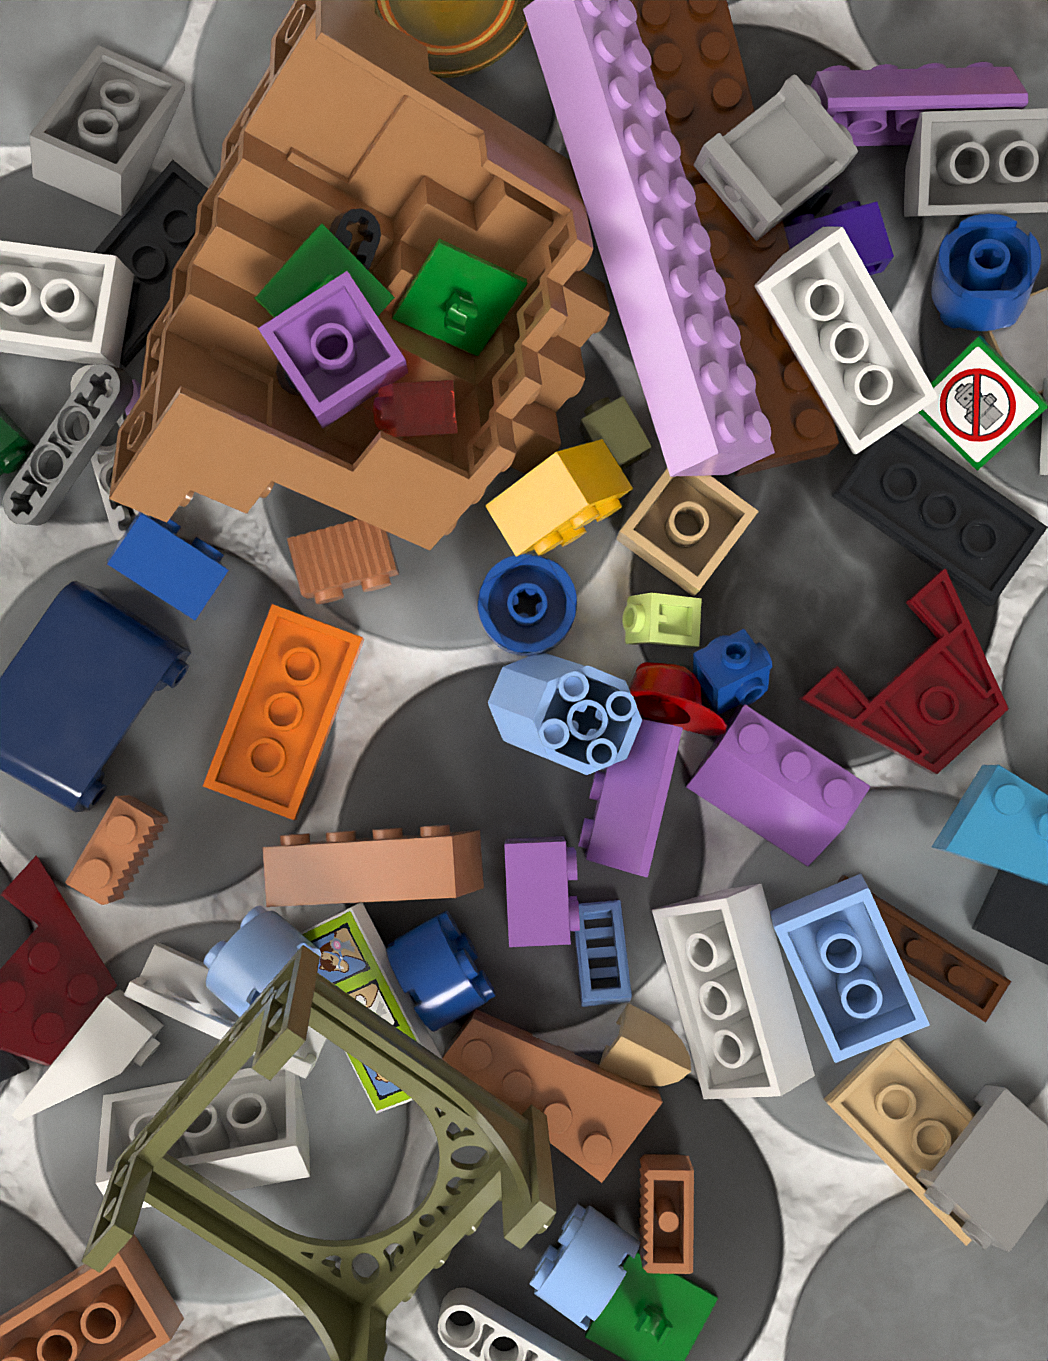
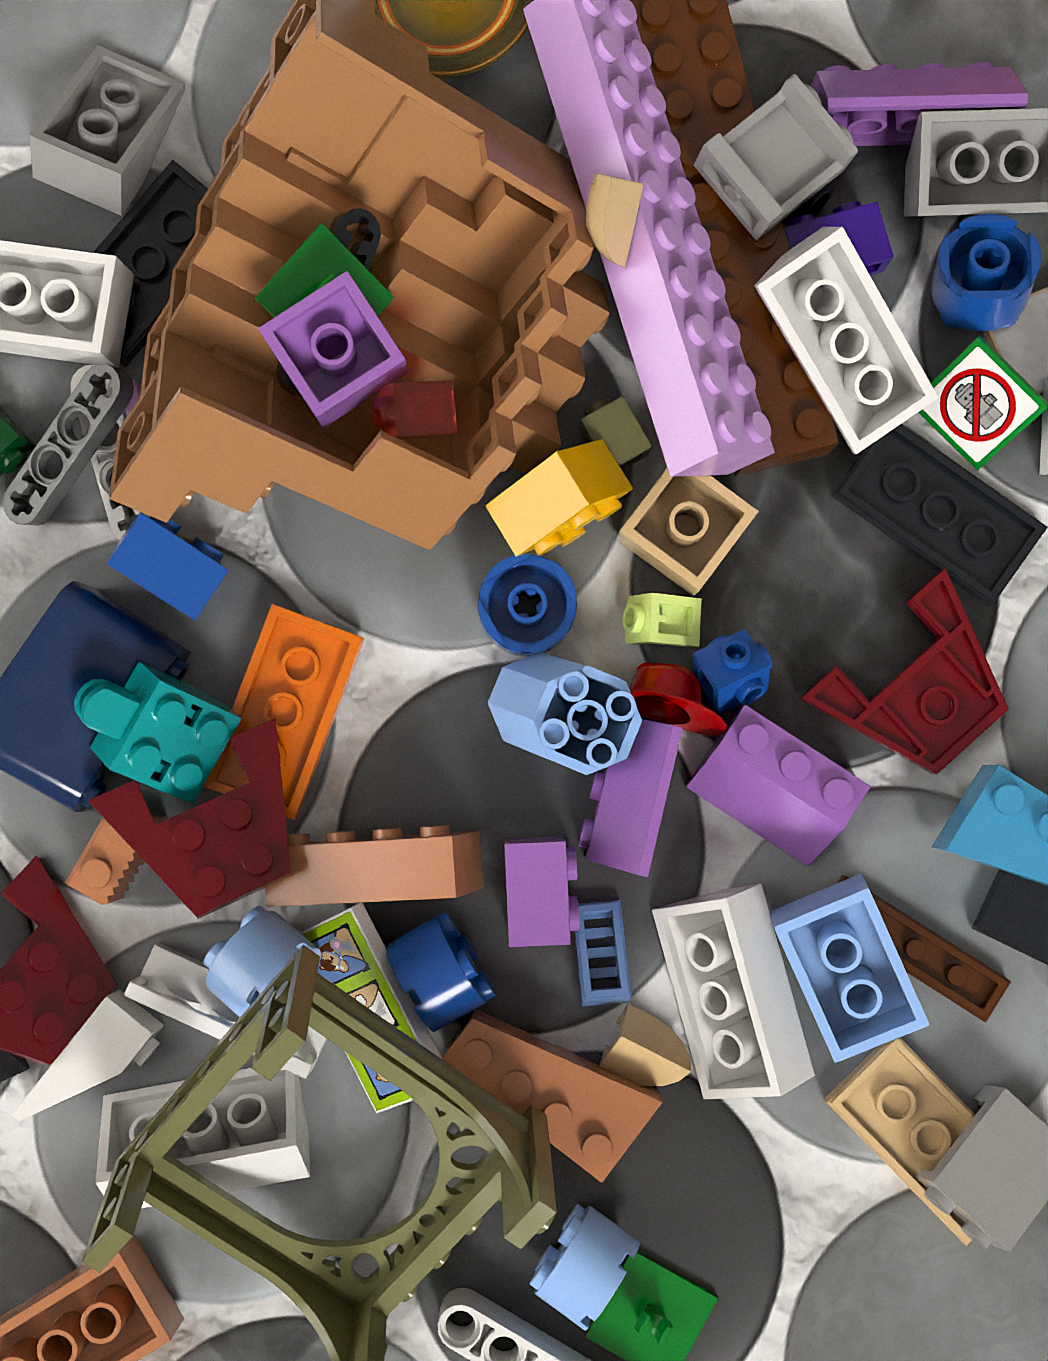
(157, 729): none -> teal brick
(218, 847): none -> dark red wing
(341, 559): nougat brick -> none
(459, 297): green piece -> none
(612, 215): none -> tan brick
(666, 1214): nougat brick -> none

